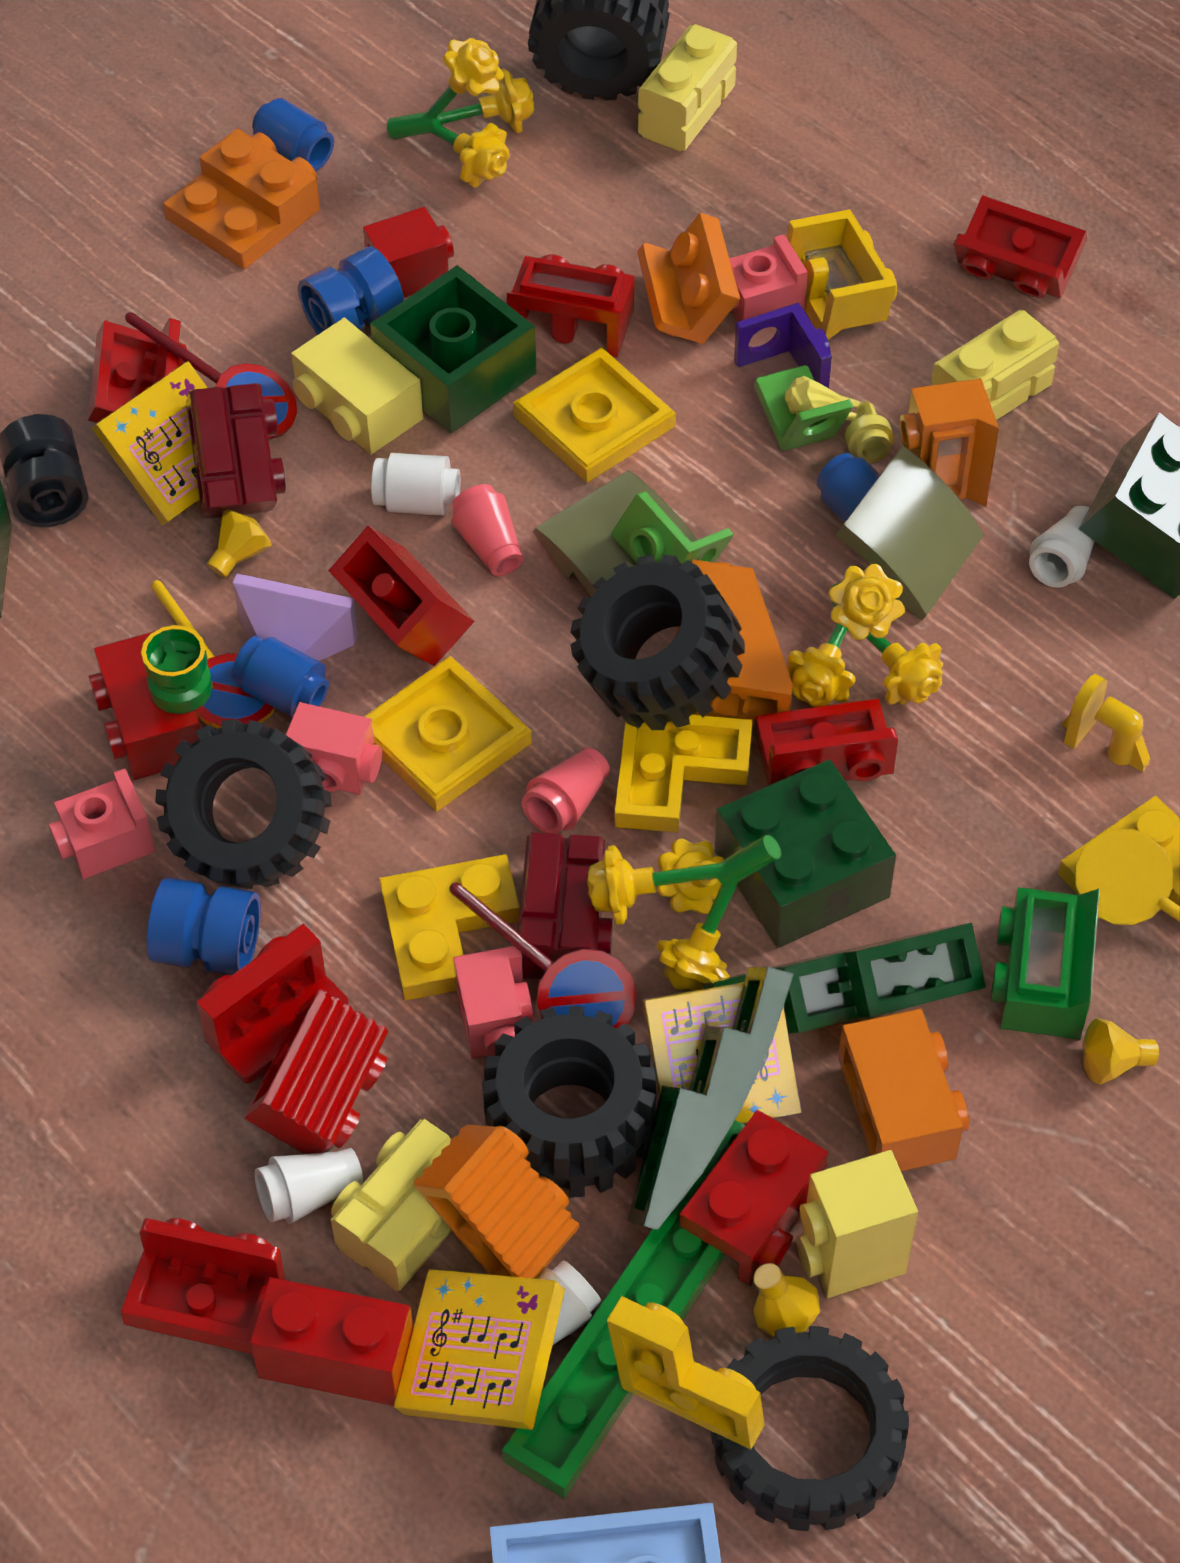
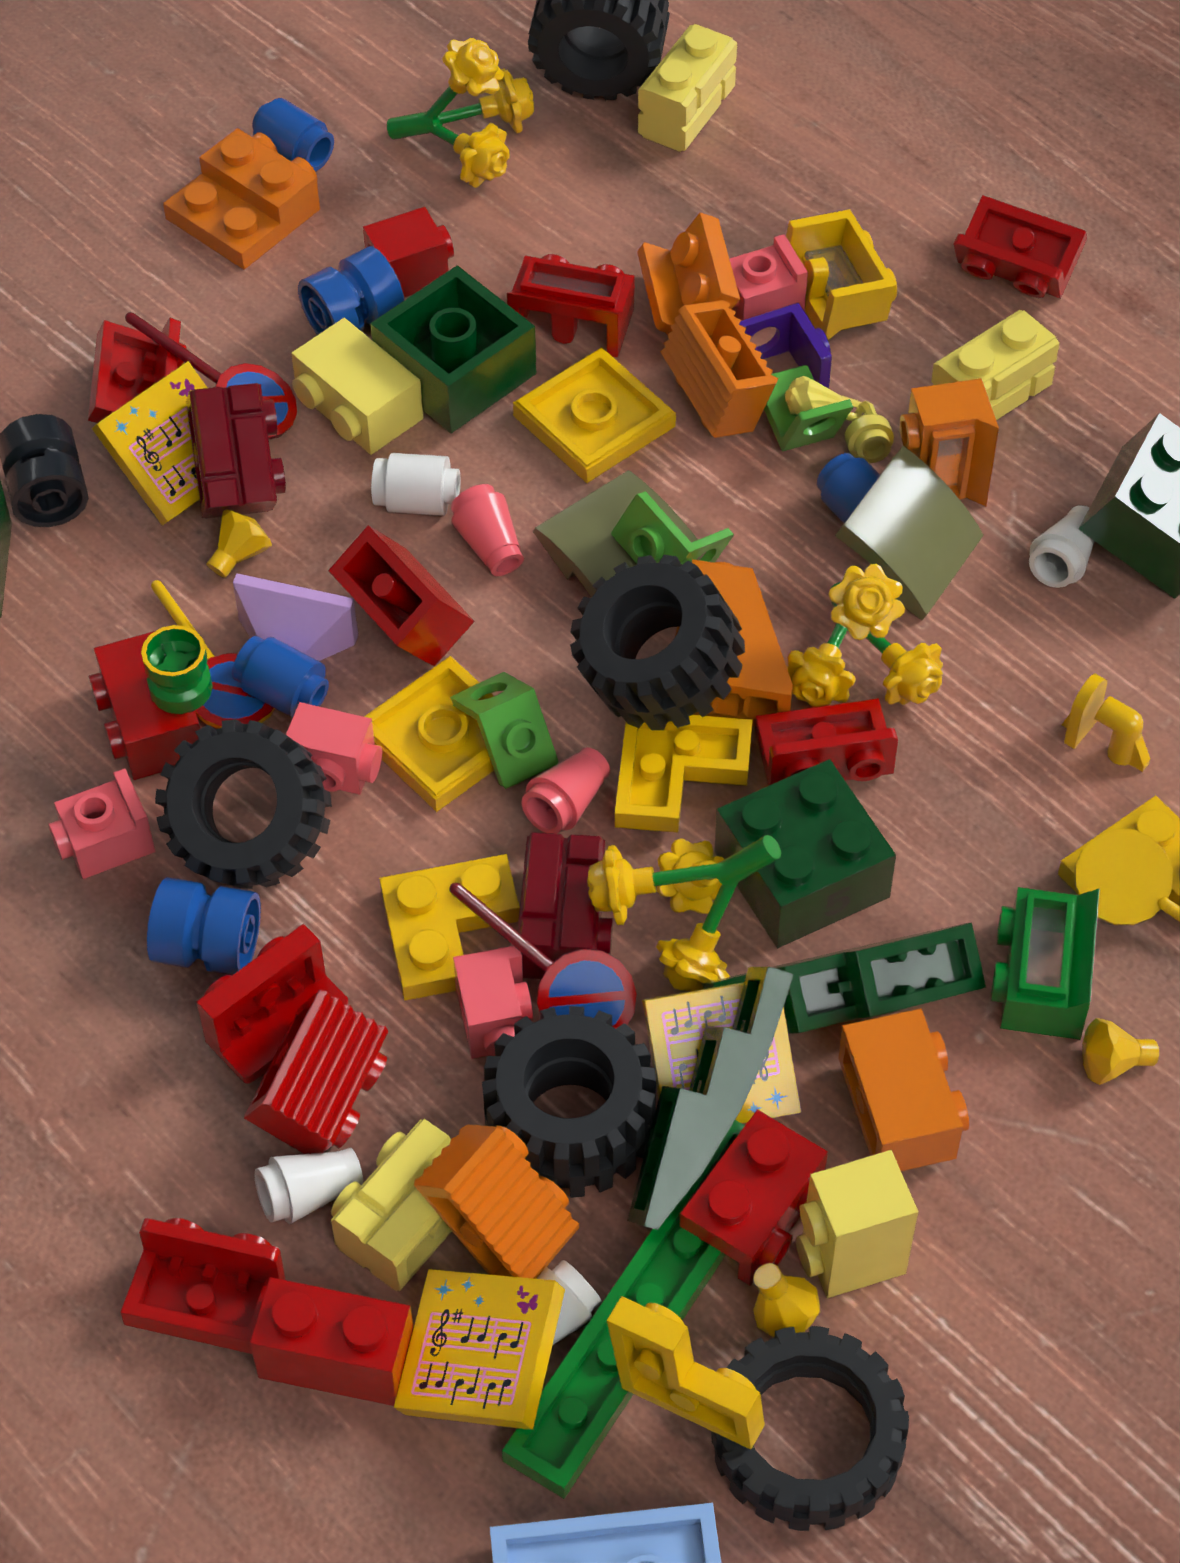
(510, 727): none -> bright green bracket
(718, 368): none -> orange brick

